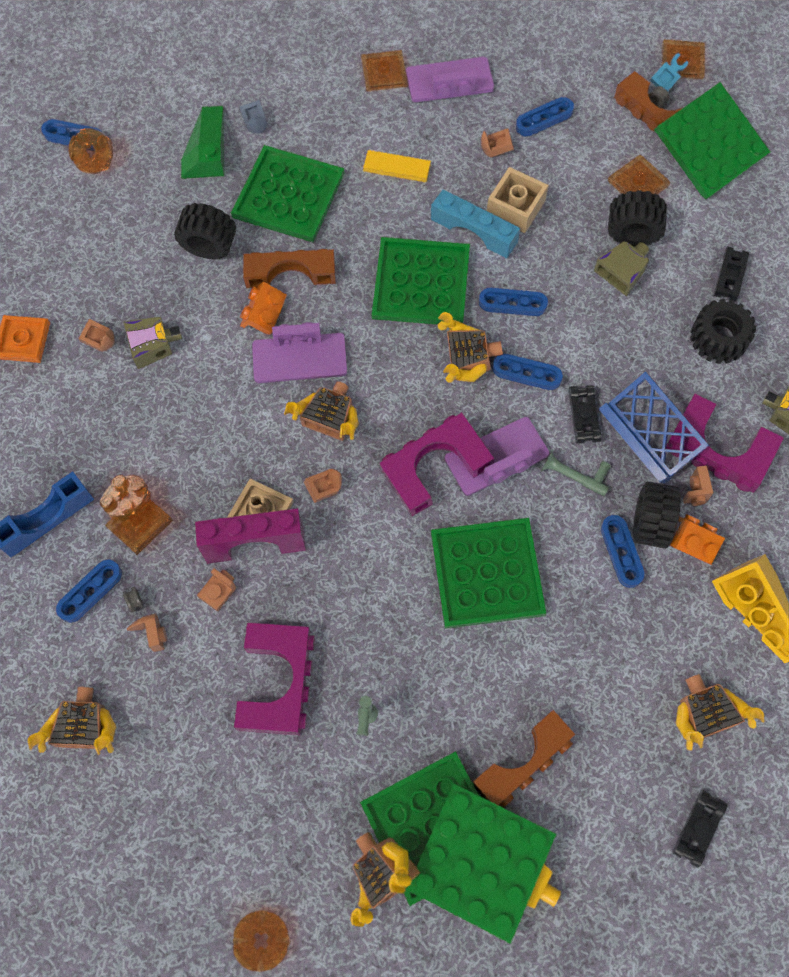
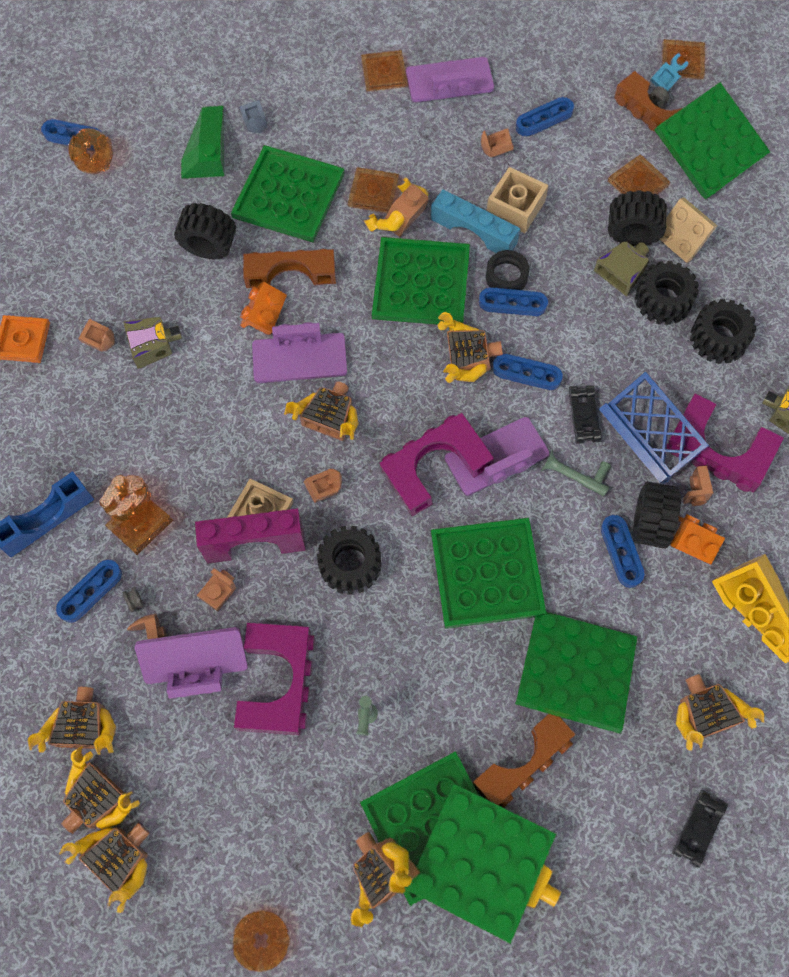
(93, 796): none -> torso
(114, 860): none -> torso
(191, 661): none -> medium lavender bracket
(346, 540): none -> black tyre
(373, 190): none -> clear orange plate
(397, 166): yellow tile -> none
(403, 210): none -> torso
(507, 257): none -> black tyre
(577, 671): none -> green plate
(662, 307): none -> black tyre
(687, 229): none -> tan plate
(731, 273): black plate -> none

